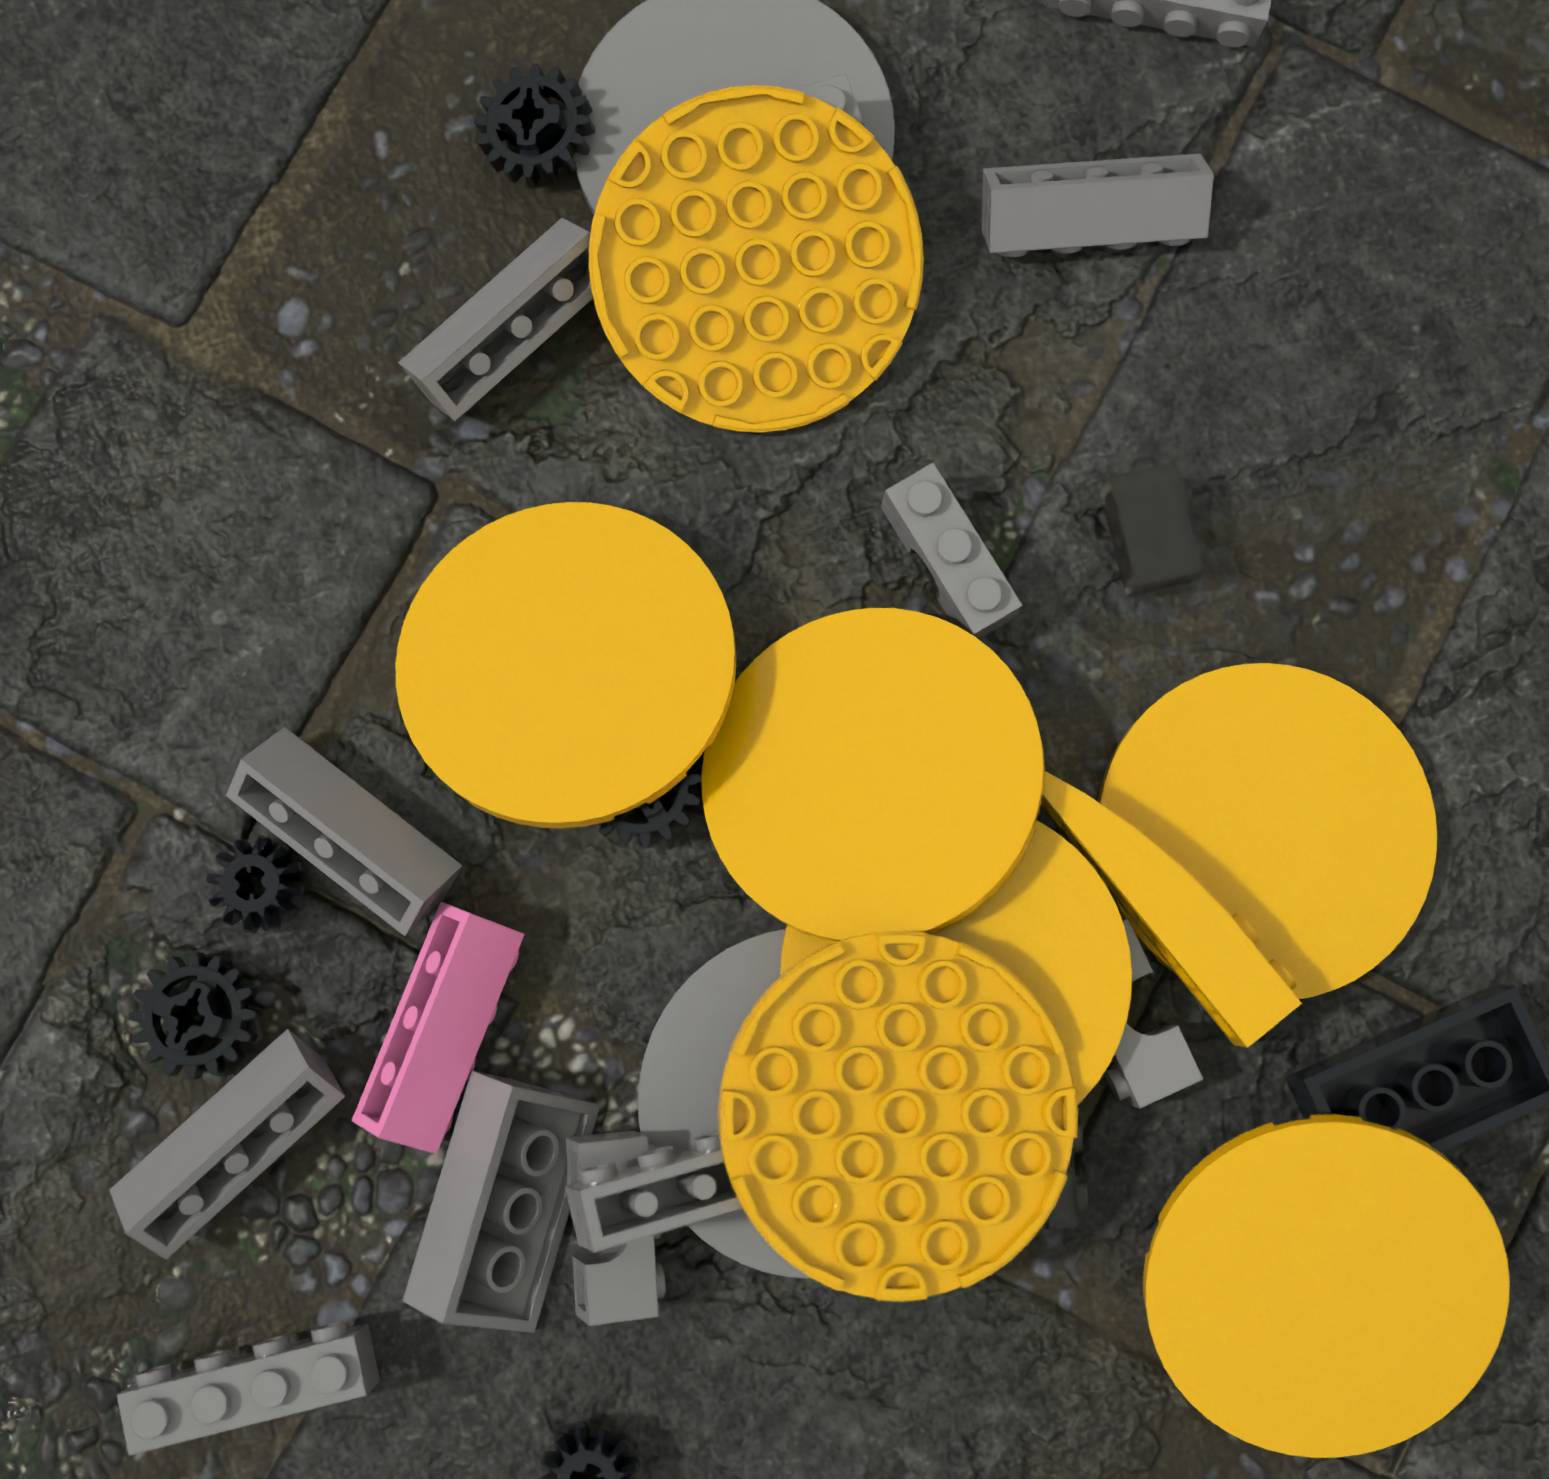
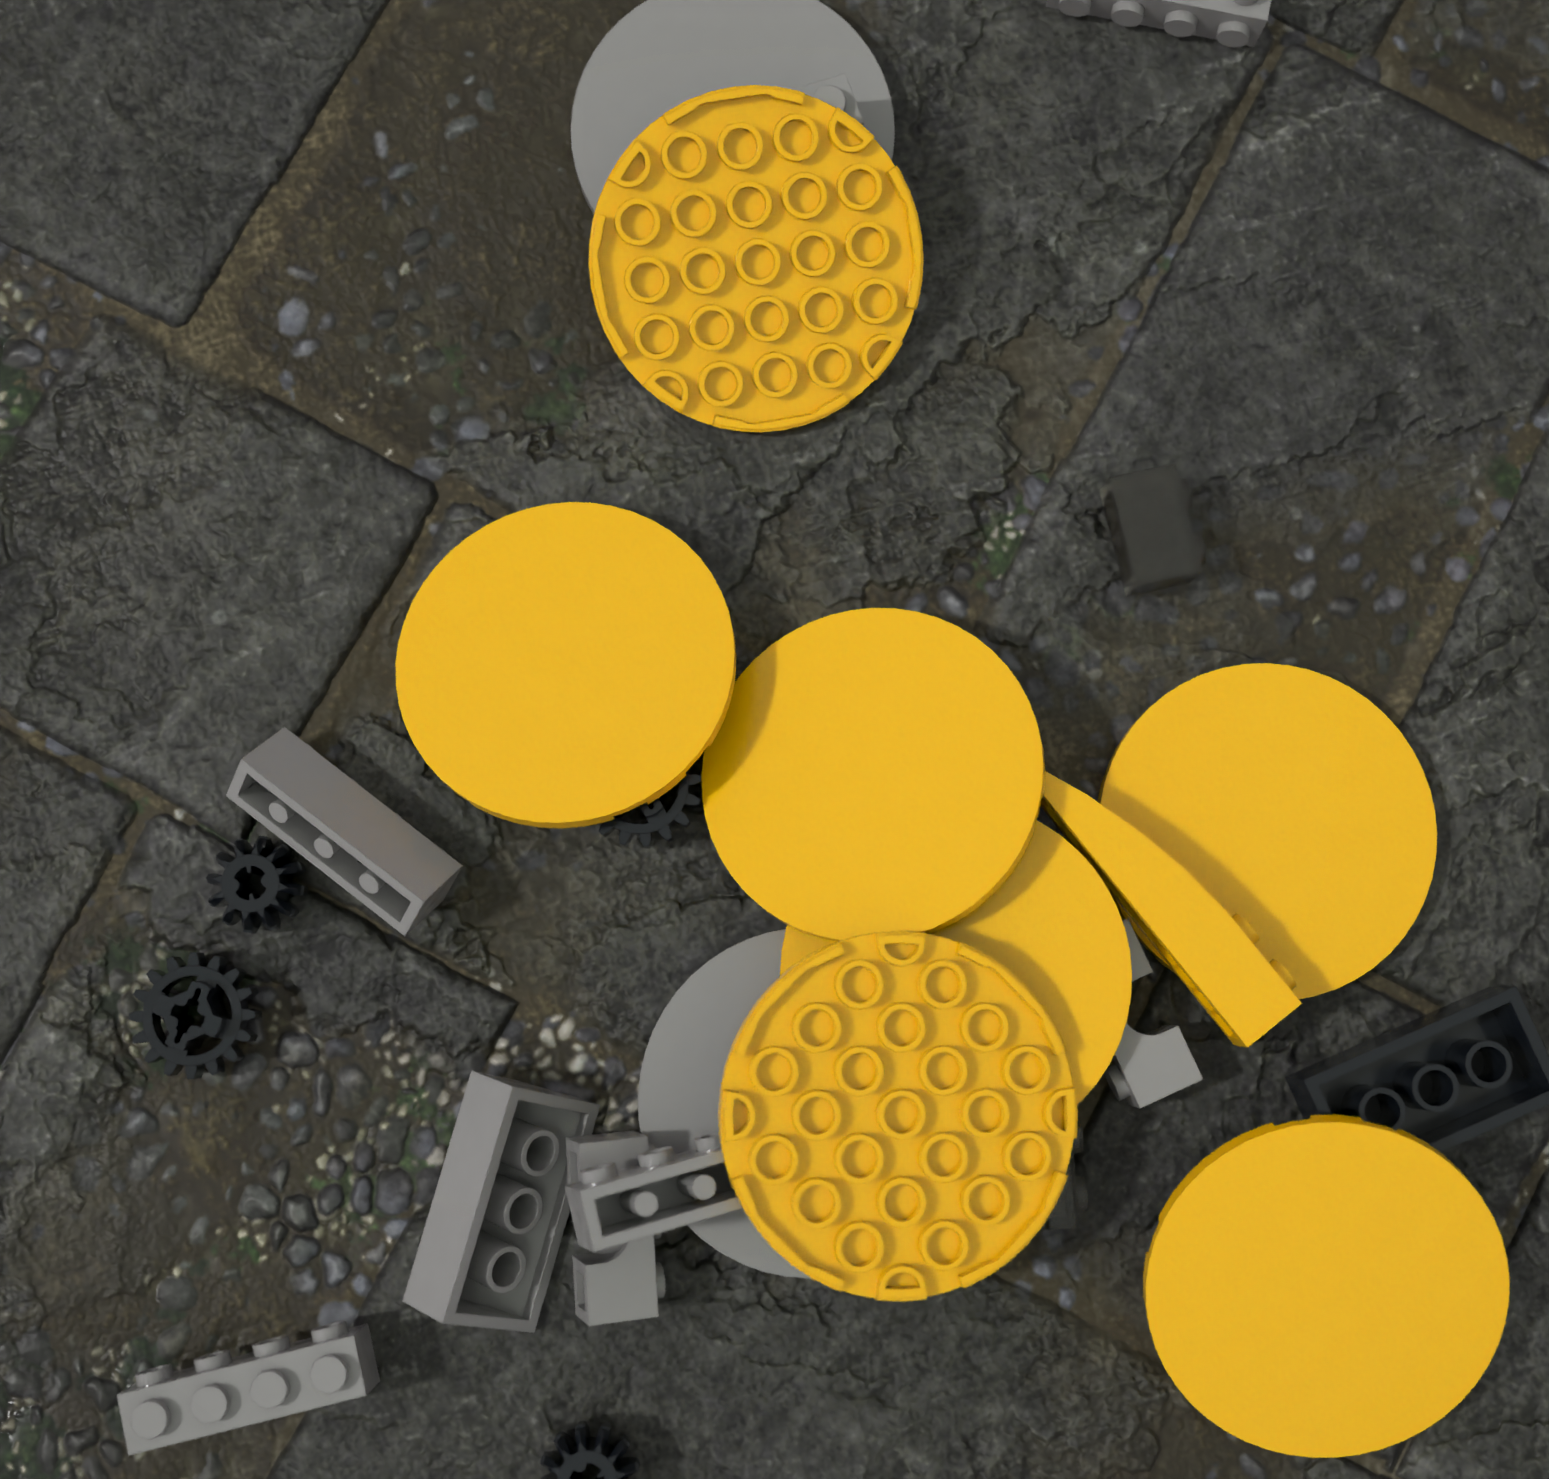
(225, 1145): light grey brick -> none
(438, 1029): bright pink brick -> none
(504, 321): light grey brick -> none
(550, 139): black gear -> none
(938, 529): light grey arch -> none
(1096, 204): light grey brick -> none

